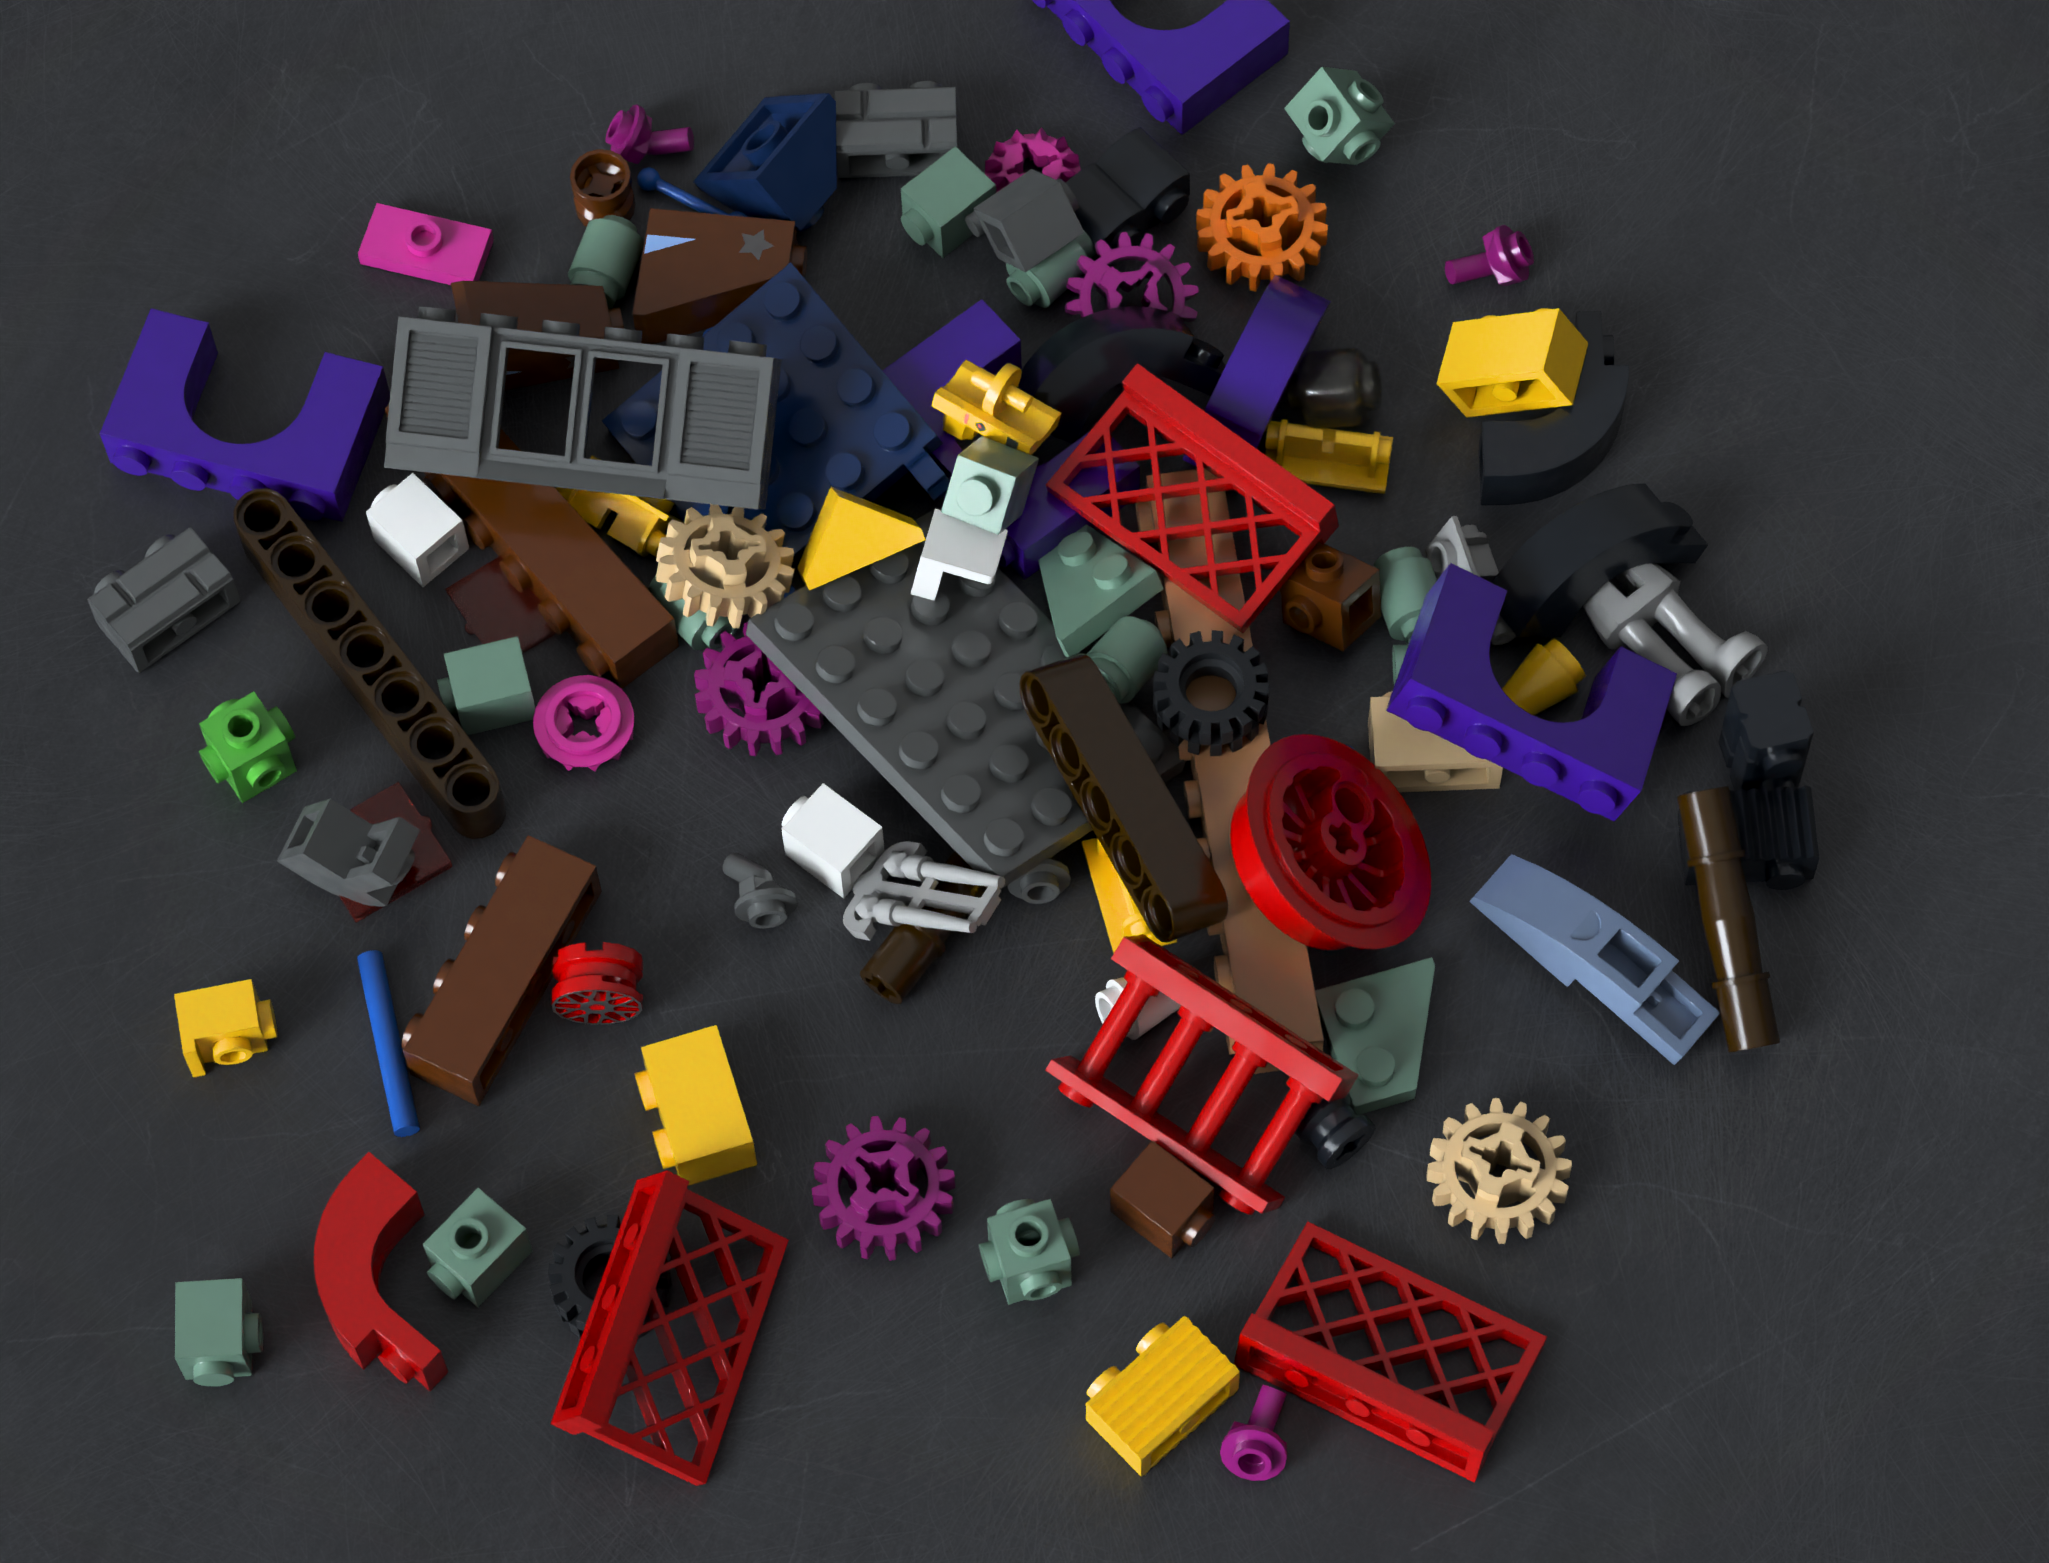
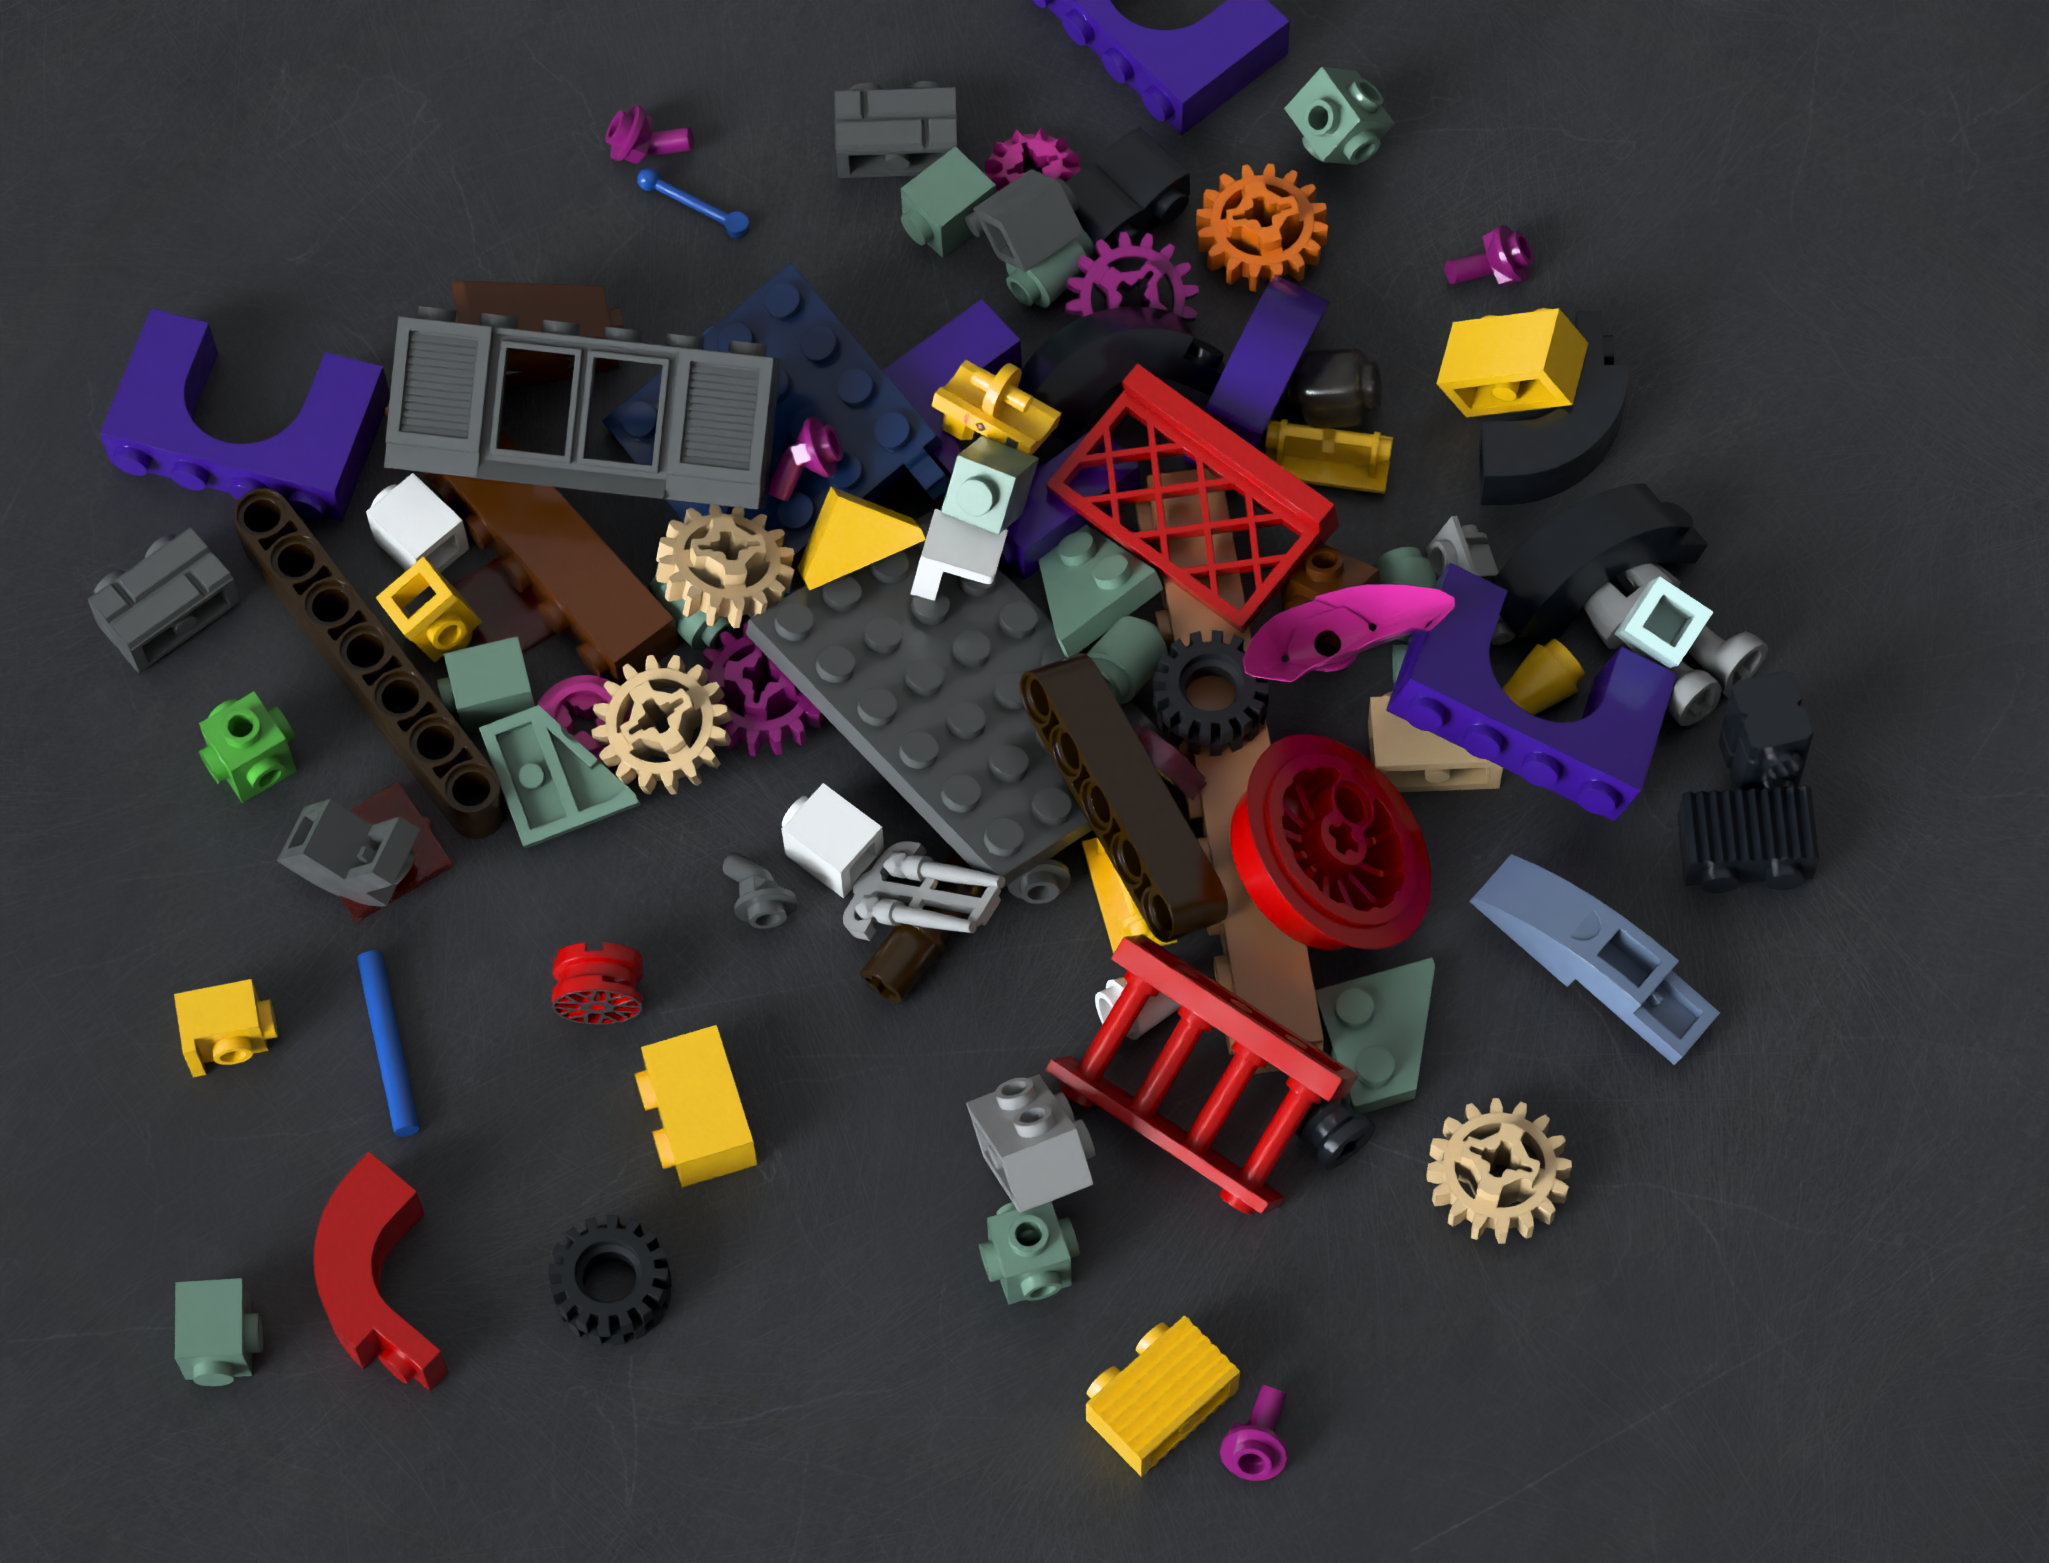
(424, 245): dark pink plate -> none
(442, 622): none -> yellow brick
(476, 1249): sand green brick -> none
(501, 969): reddish brown brick -> none
(550, 777): none -> sand green wing
(602, 186): reddish brown wheel -> none
(607, 256): sand green brick -> none
(619, 1314): red fence -> none
(638, 522): yellow hinge -> none
(640, 736): none -> tan gear
(705, 267): reddish brown slope -> none
(778, 161): dark blue slope -> none
(815, 449): none -> magenta plate
(880, 1159): magenta gear -> none
(1032, 1142): none -> light grey brick
(1163, 1200): reddish brown brick -> none
(1171, 763): none -> clear pink tile
(1347, 612): none -> dark pink piece
(1377, 1400): red fence -> none
(1663, 623): none -> light aqua brick
(1728, 919): dark brown piece -> none

